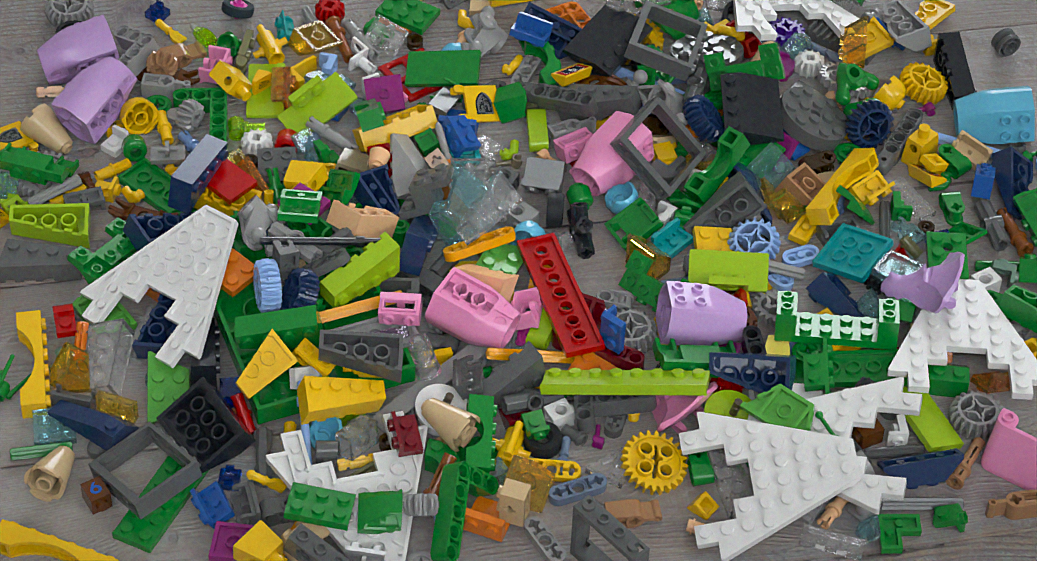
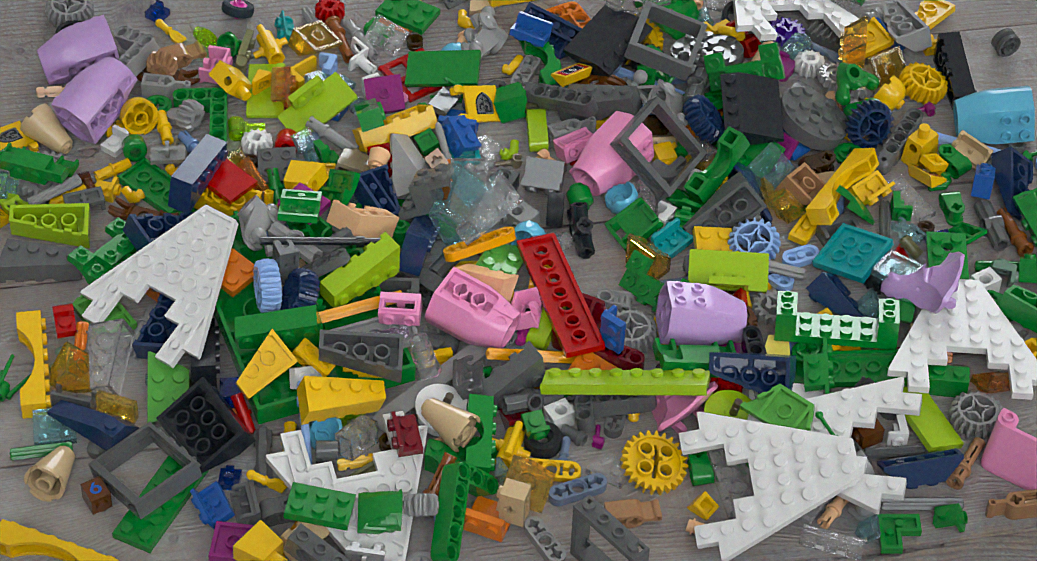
(887, 64): none -> clear yellow slope

